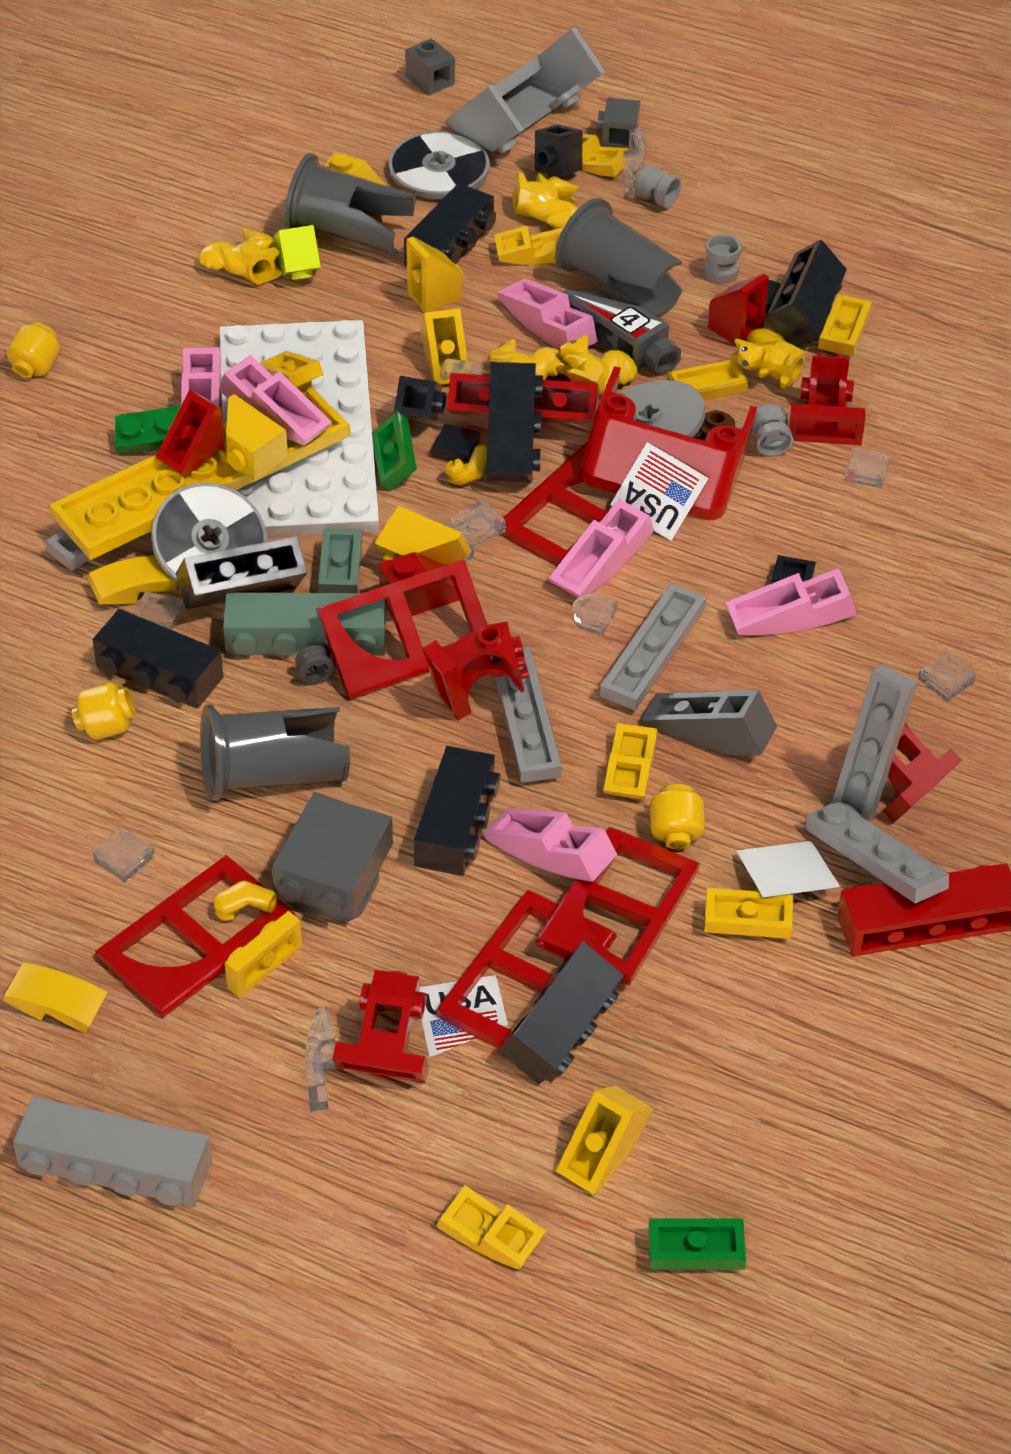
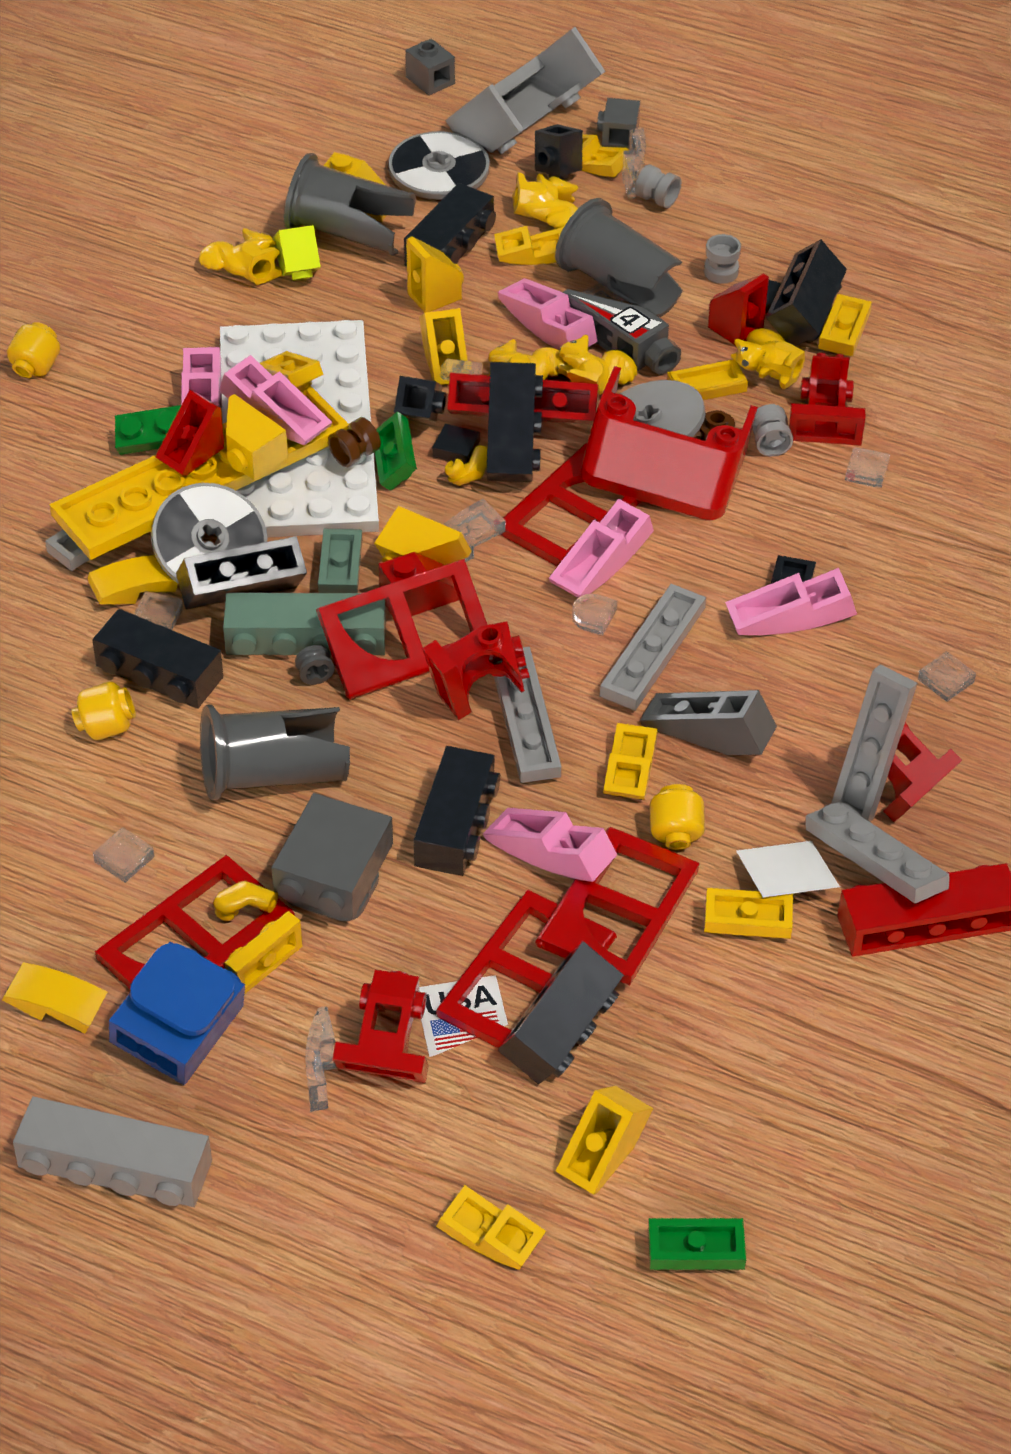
(176, 1011): none -> blue brick
(357, 440): none -> reddish brown wheel
(661, 489): sticker -> none

